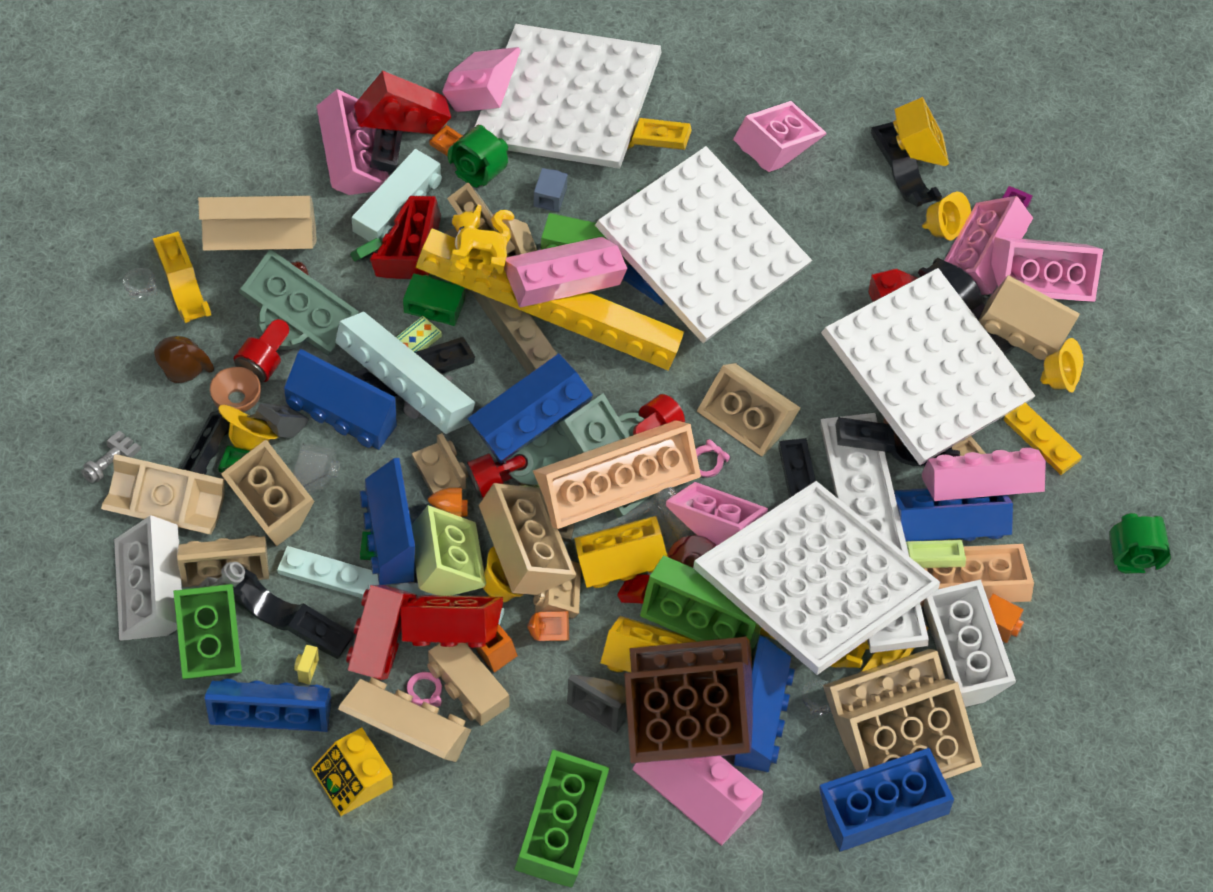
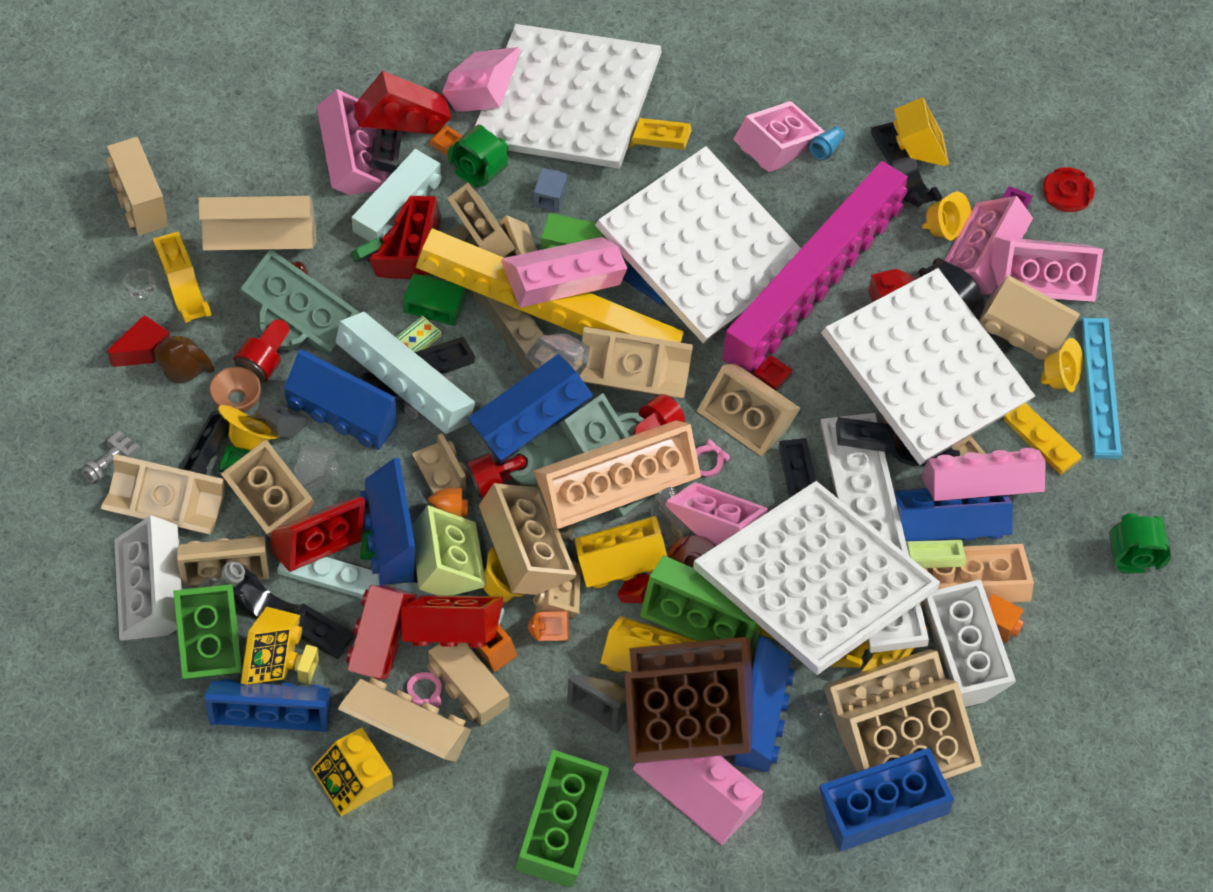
(136, 186): none -> tan brick
(137, 344): none -> red slope
(271, 646): none -> yellow slope
(319, 534): none -> red slope
(480, 244): yellow animal -> none
(571, 349): none -> clear slope
(636, 363): none -> tan piece
(773, 373): none -> red plate
(815, 268): none -> dark pink brick
(826, 143): none -> dark azure cone
(1073, 195): none -> red tile
(1100, 388): none -> medium azure tile

